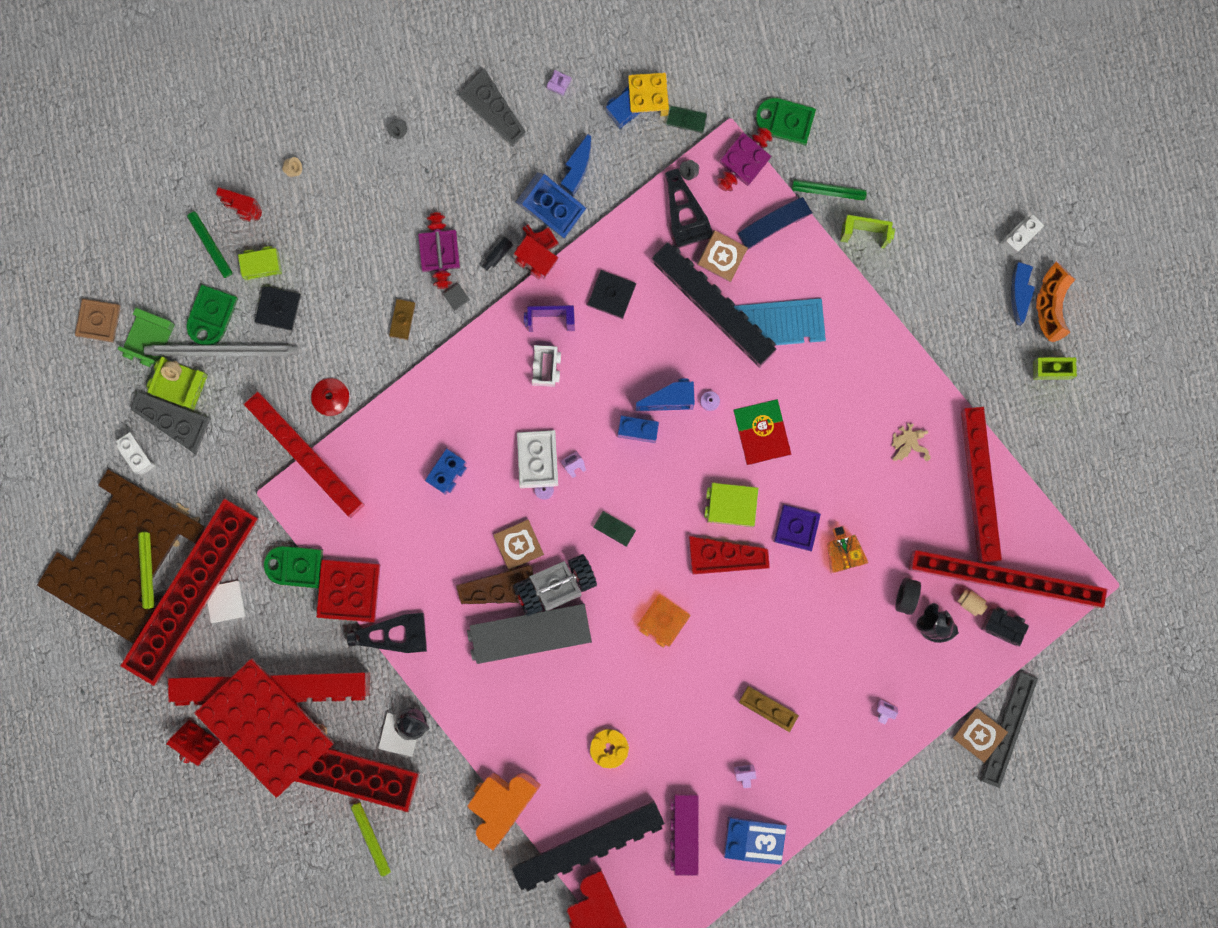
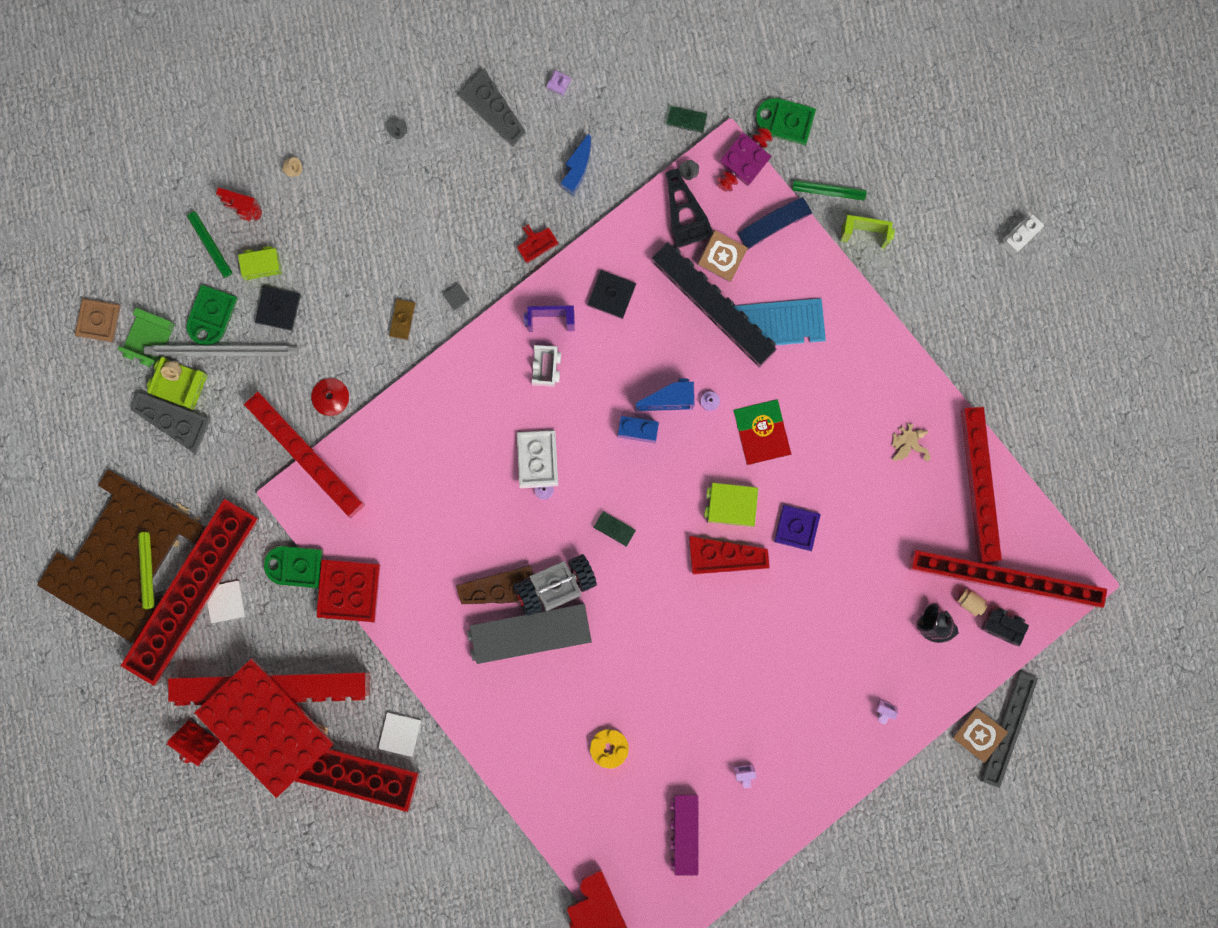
(134, 454): white window -> none
(370, 839): lime axle -> none
(411, 724): black helmet -> none
(415, 634): black plate -> none
(439, 250): magenta plate -> none
(446, 472): blue brick -> none
(497, 253): black cylinder -> none
(501, 805): orange brick -> none
(518, 545): medium nougat tile -> none
(535, 258): red brick -> none
(550, 204): blue slope -> none
(573, 462): lavender tile -> none
(588, 845): black brick -> none
(620, 110): blue brick -> none
(648, 93): yellow bracket -> none
(663, 621): clear yellow plate -> none
(754, 841): blue slope -> none
(768, 709): pearl gold plate -> none
(844, 551): clear yellow torso -> none
(908, 596): black tyre -> none
(1021, 292): blue slope -> none
(1051, 302): orange brick -> none
(1054, 368): lime brick -> none

